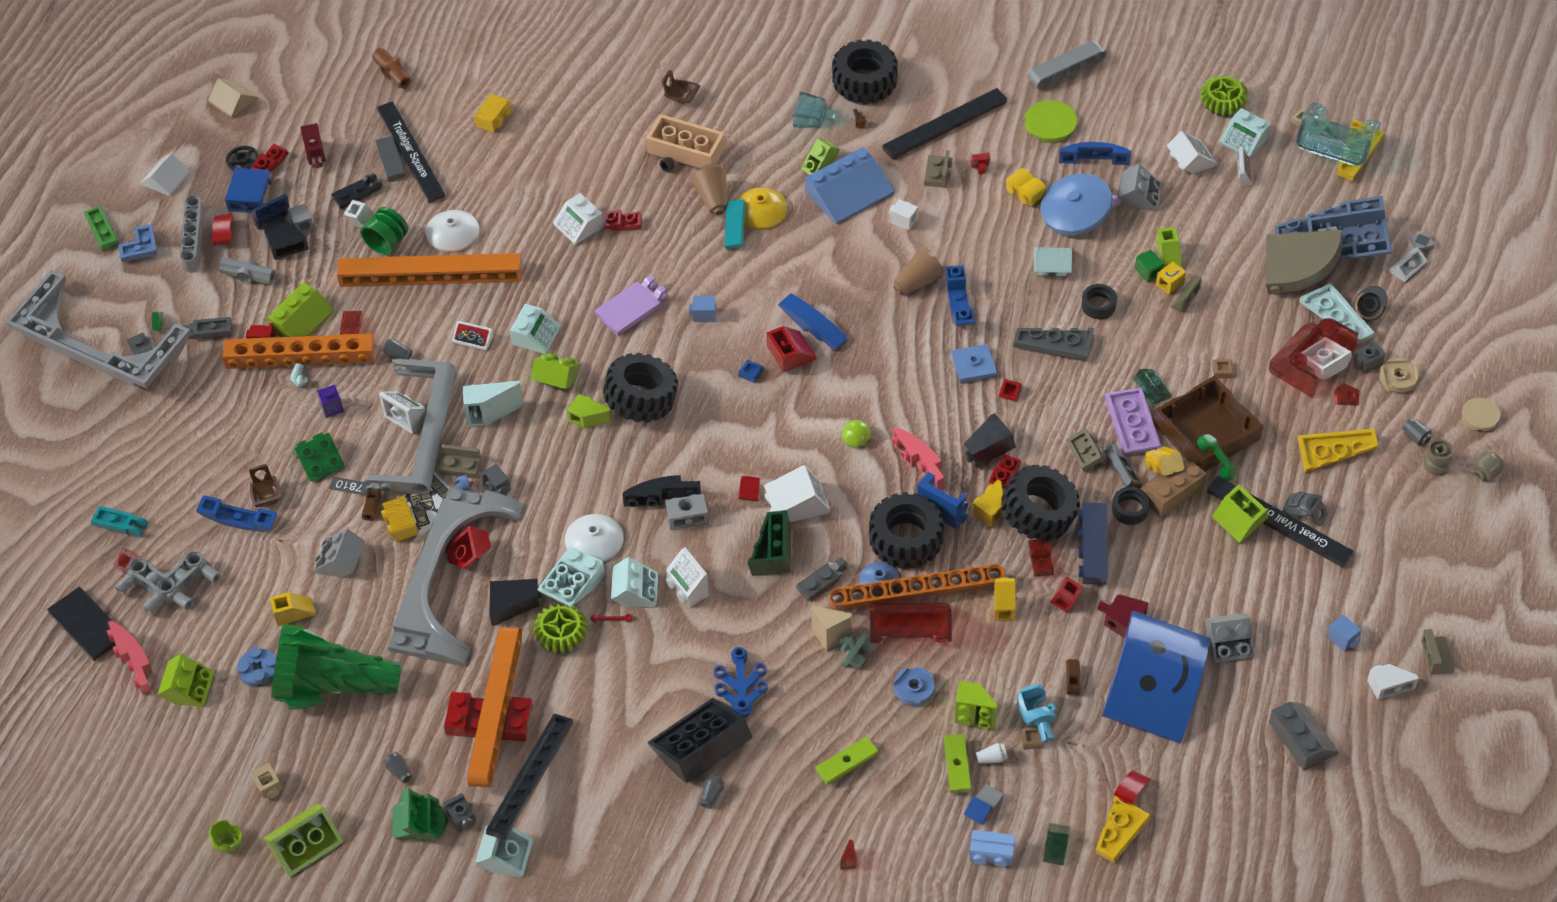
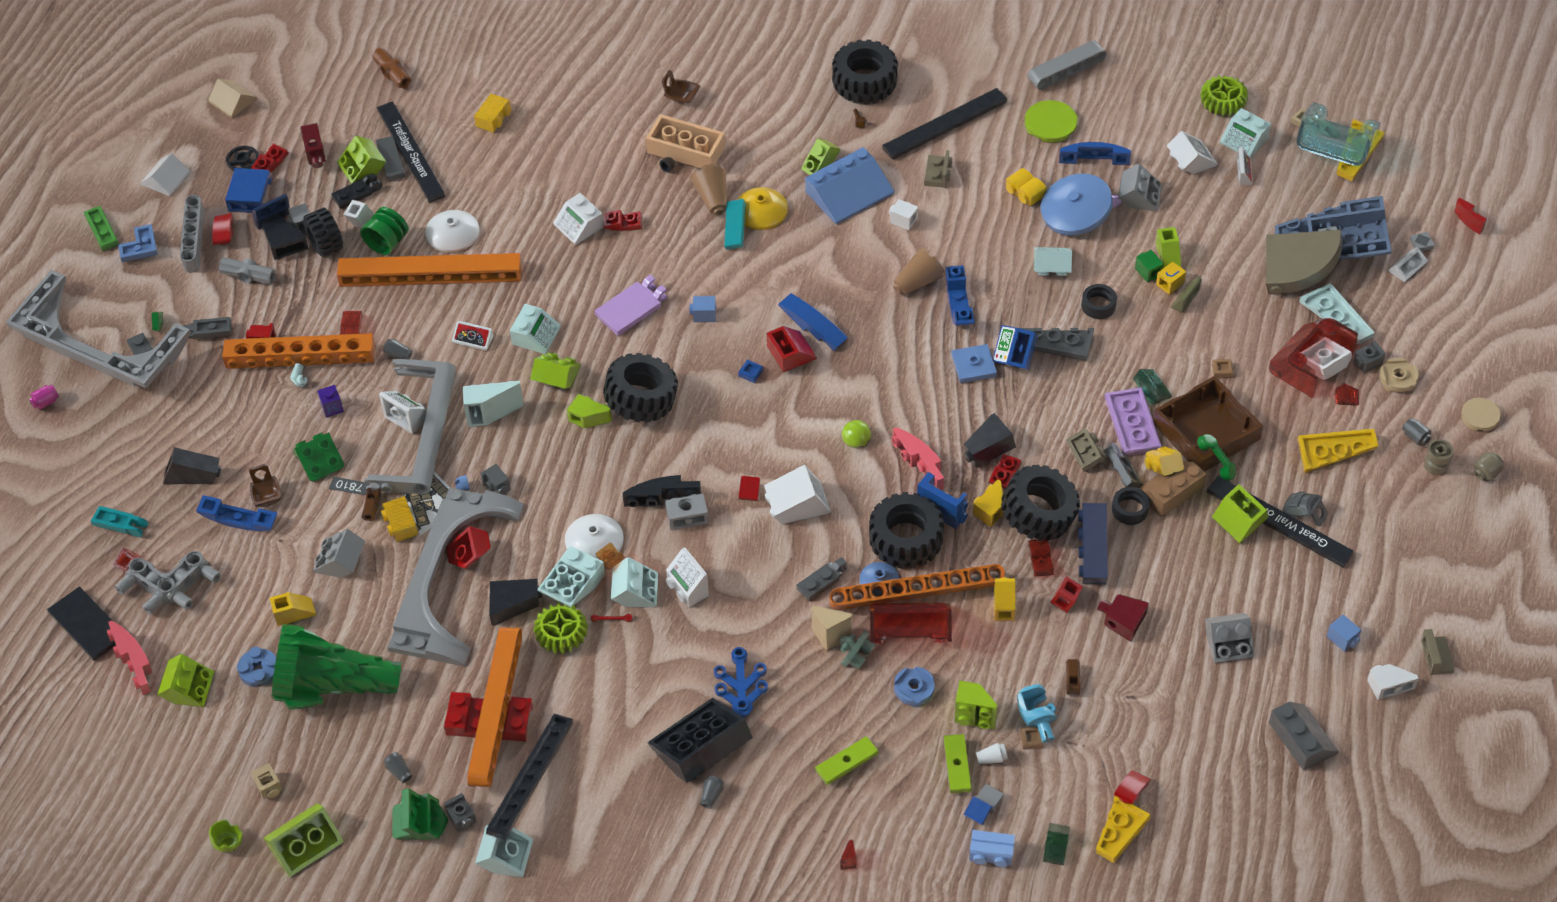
(43, 397): none -> dark pink brick
(191, 468): none -> black slope
(300, 312): lime slope -> none
(323, 232): none -> black tyre
(361, 159): none -> lime slope
(460, 461): dark tan bracket -> none
(609, 556): none -> clear orange bracket
(773, 547): dark green wedge -> none
(811, 111): clear light blue torso -> none
(980, 161): red tile -> none
(1010, 390): red slope -> none
(1015, 347): none -> blue slope
(1157, 677): blue slope -> none
(1371, 302): dark grey piece -> none
(1471, 219): none -> red slope

